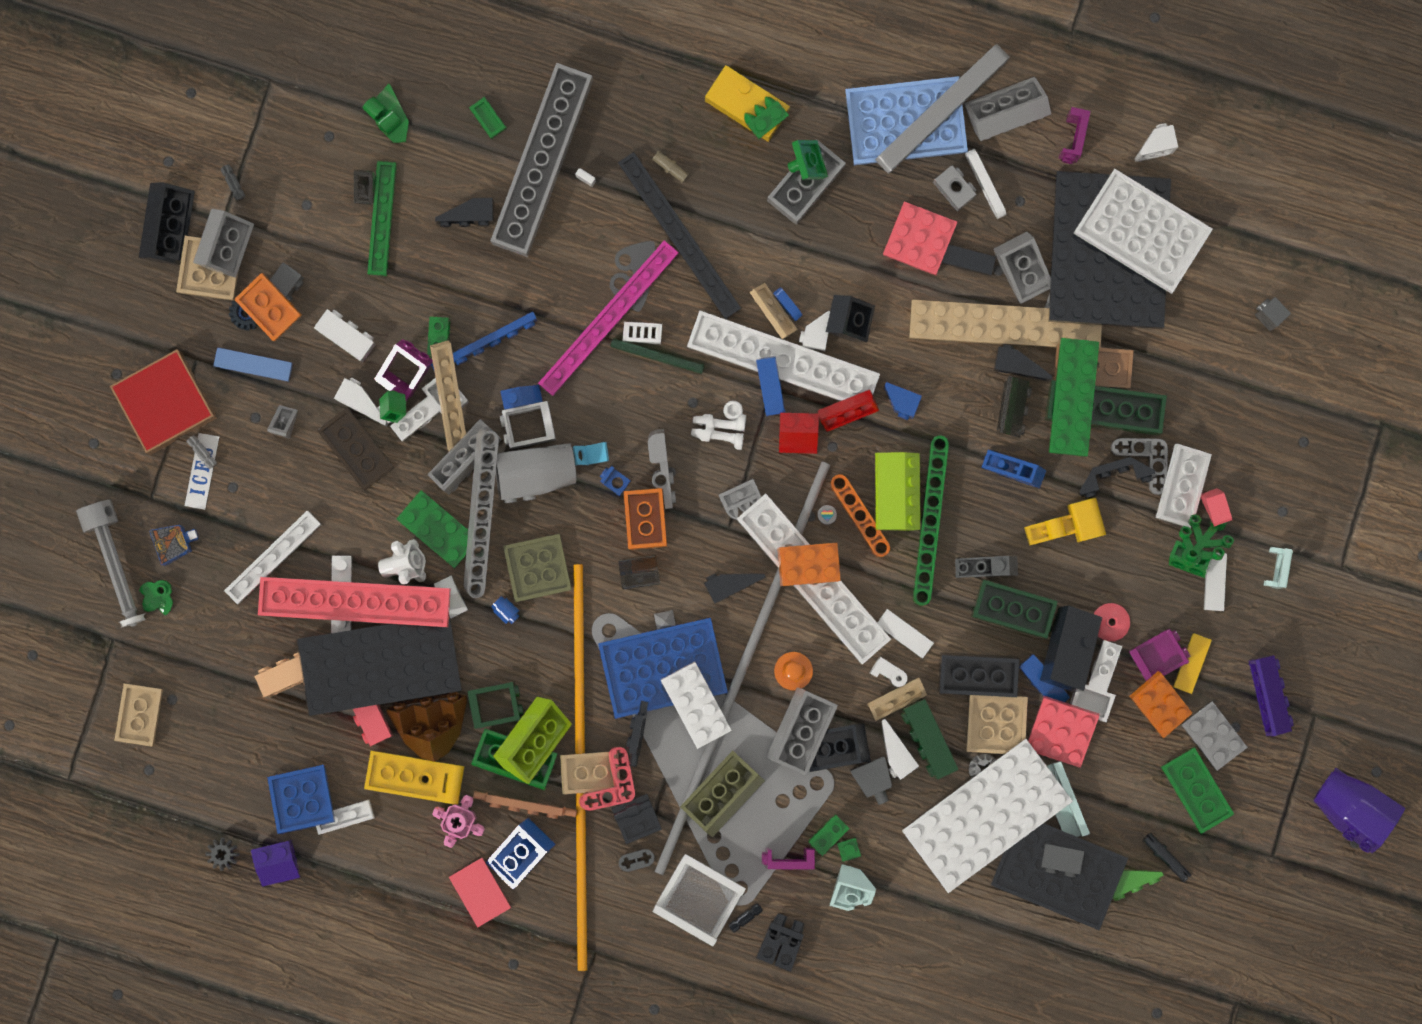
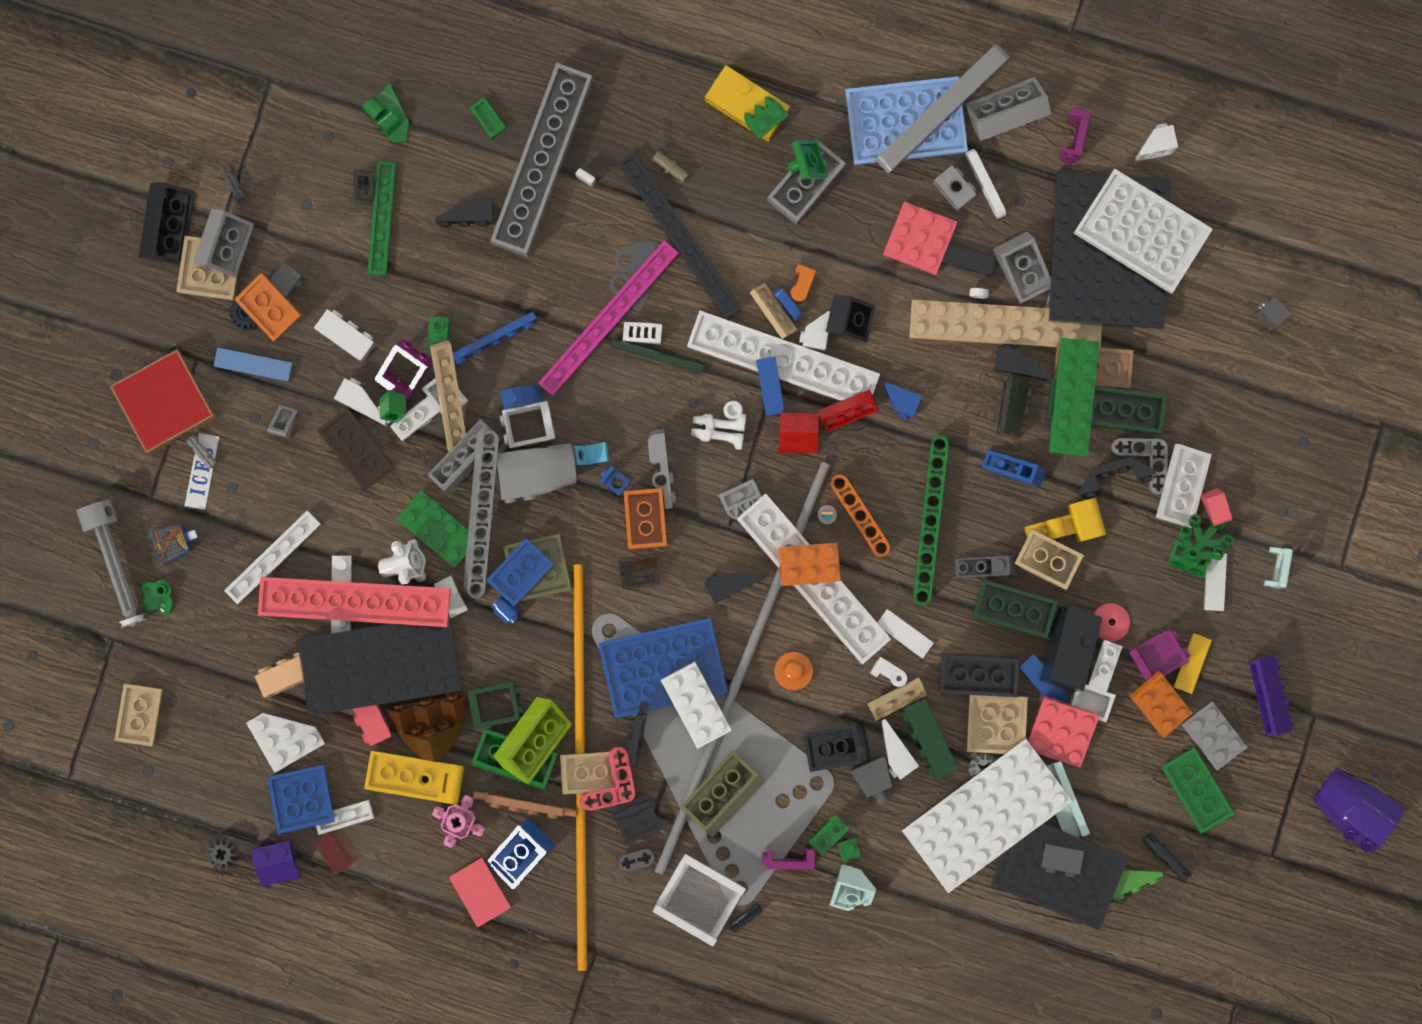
(284, 739): none -> white plate
(333, 853): none -> clear red tile
(520, 572): none -> blue plate
(664, 619): light grey slope -> none
(782, 937): black hips -> none
(801, 289): none -> orange leg
(801, 731): light grey slope -> none
(897, 491): lime slope -> none
(979, 293): none -> white tile
(1049, 560): none -> tan slope

